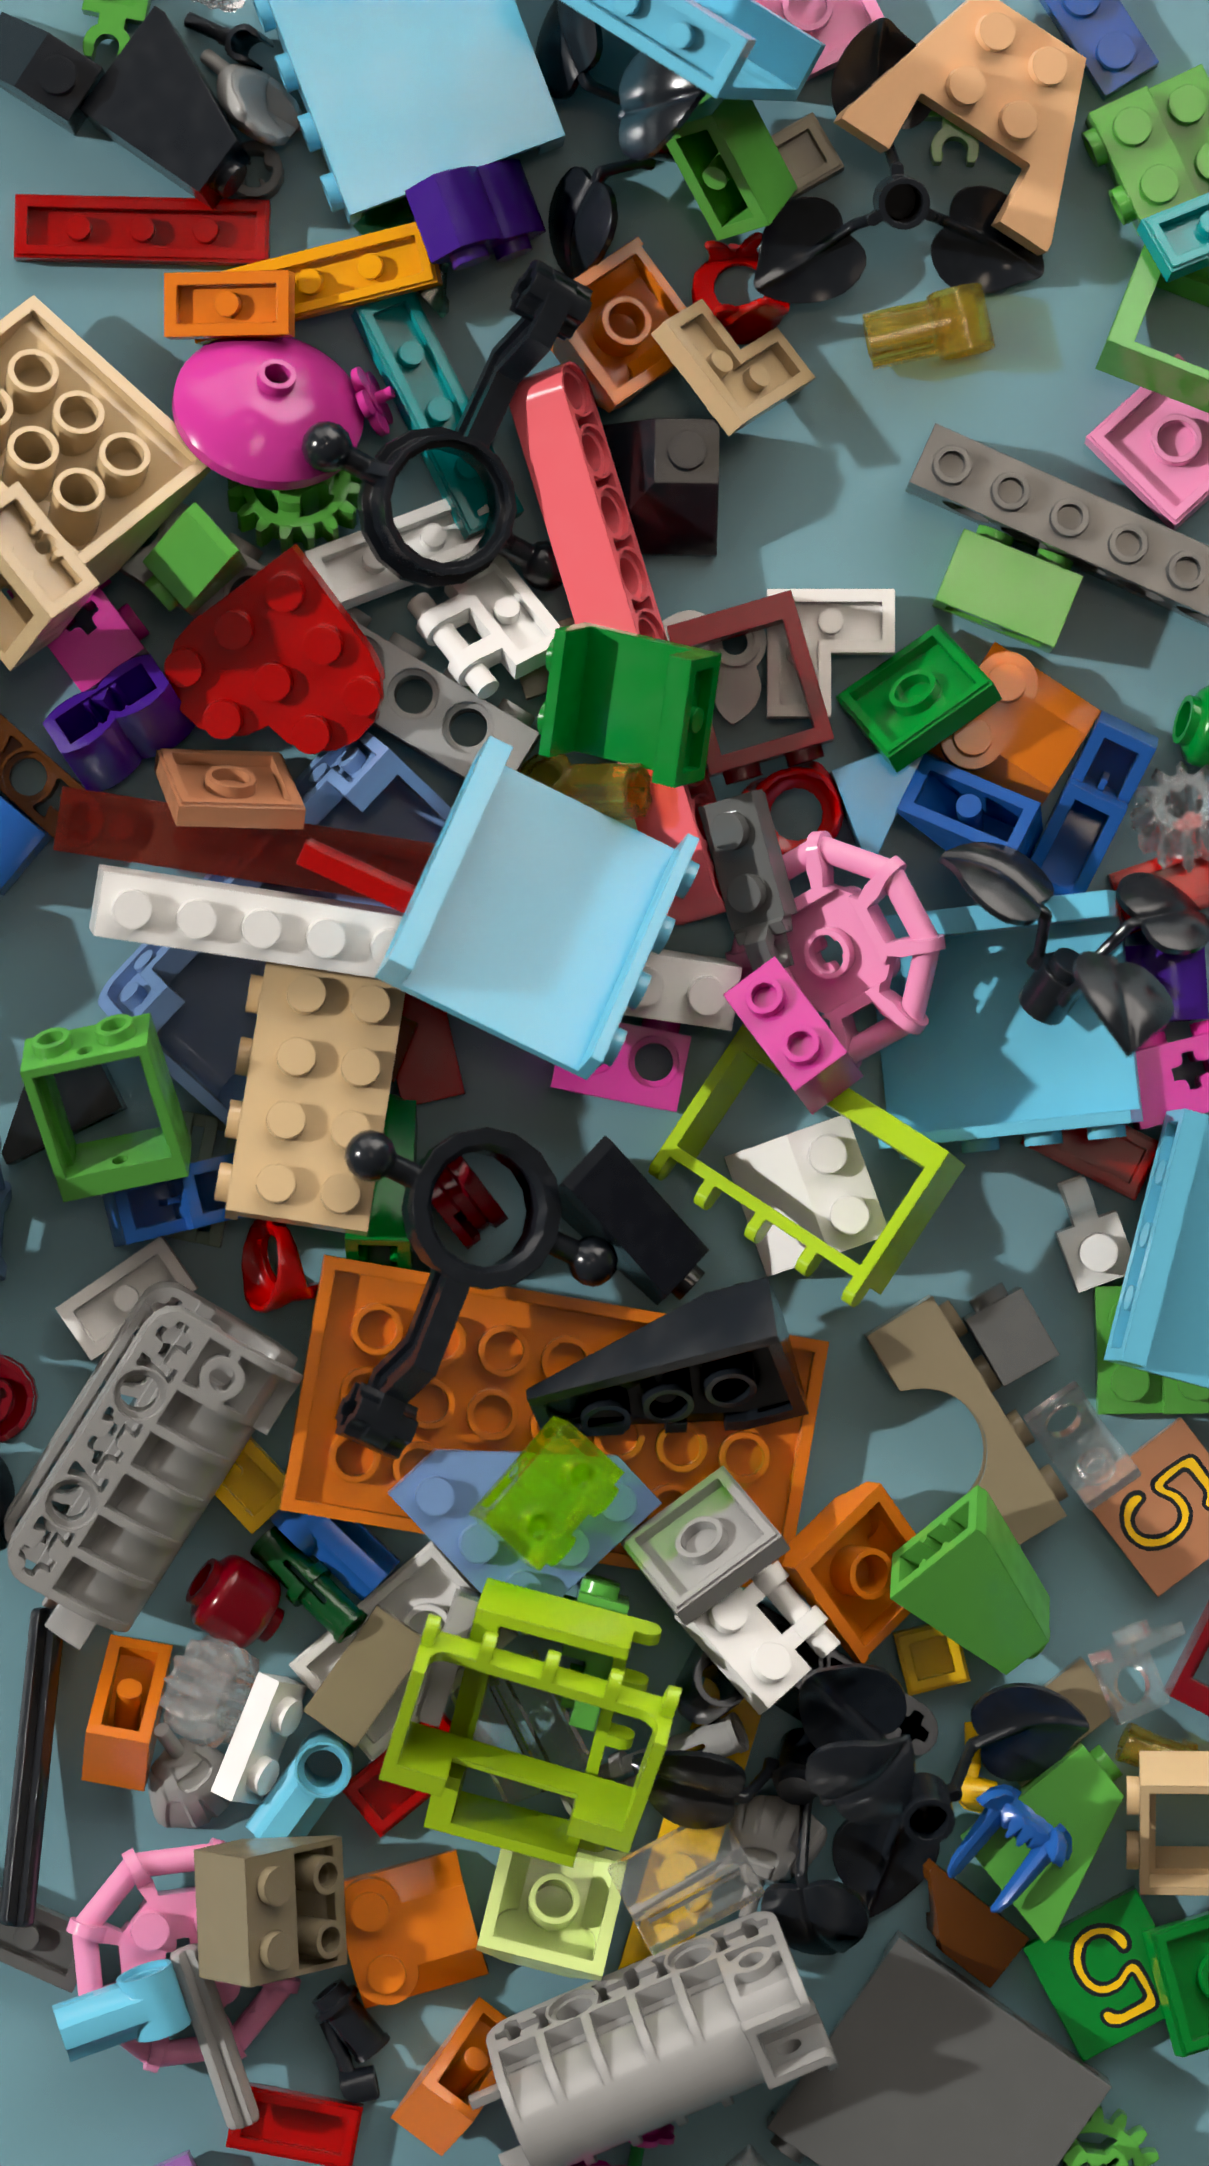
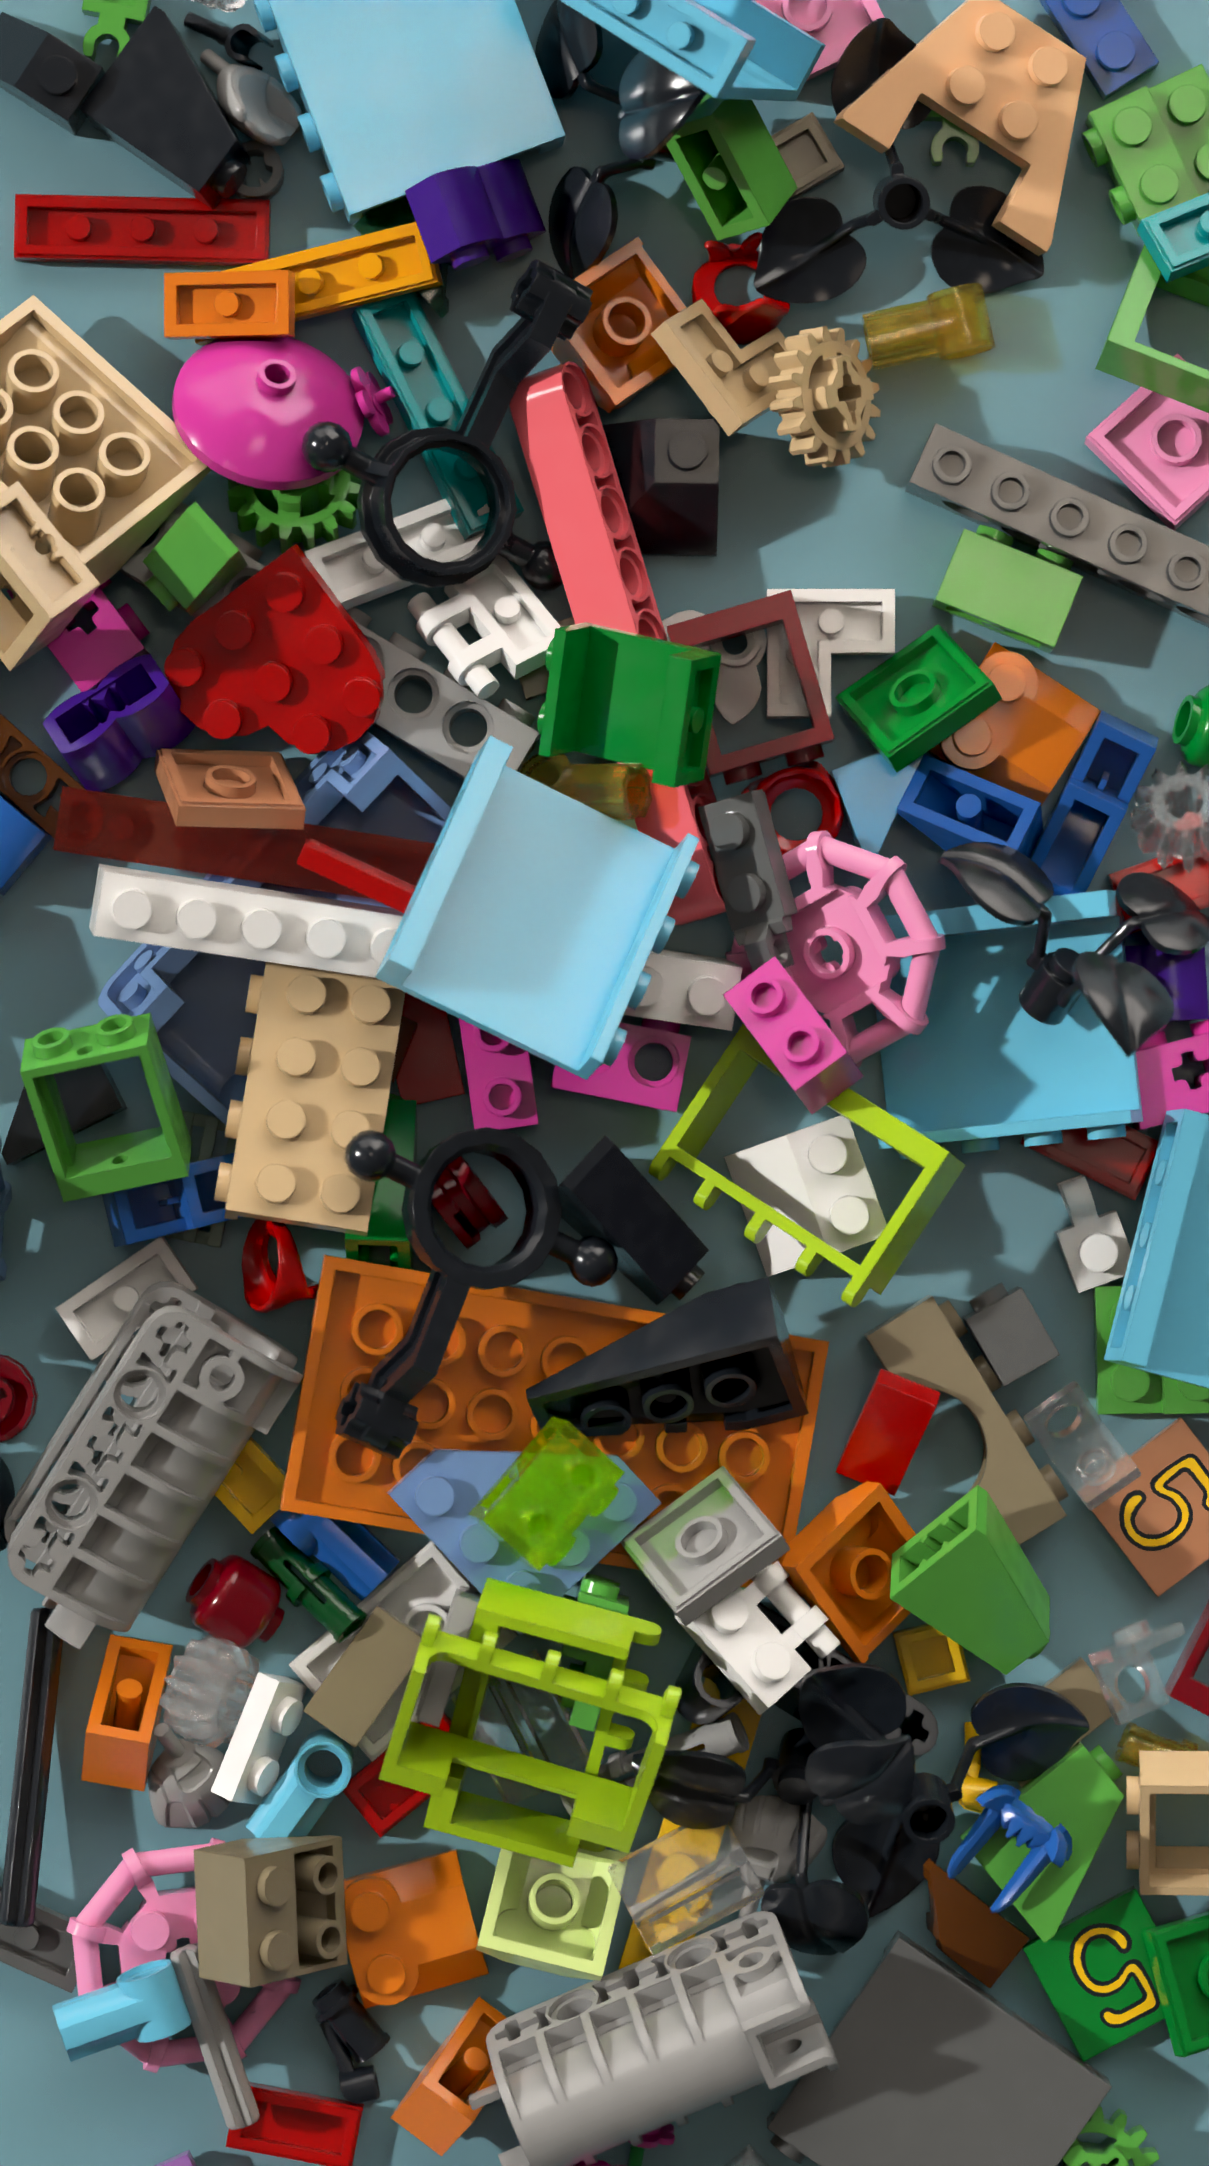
(498, 1081): none -> dark pink brick
(824, 397): none -> tan gear
(888, 1431): none -> red tile

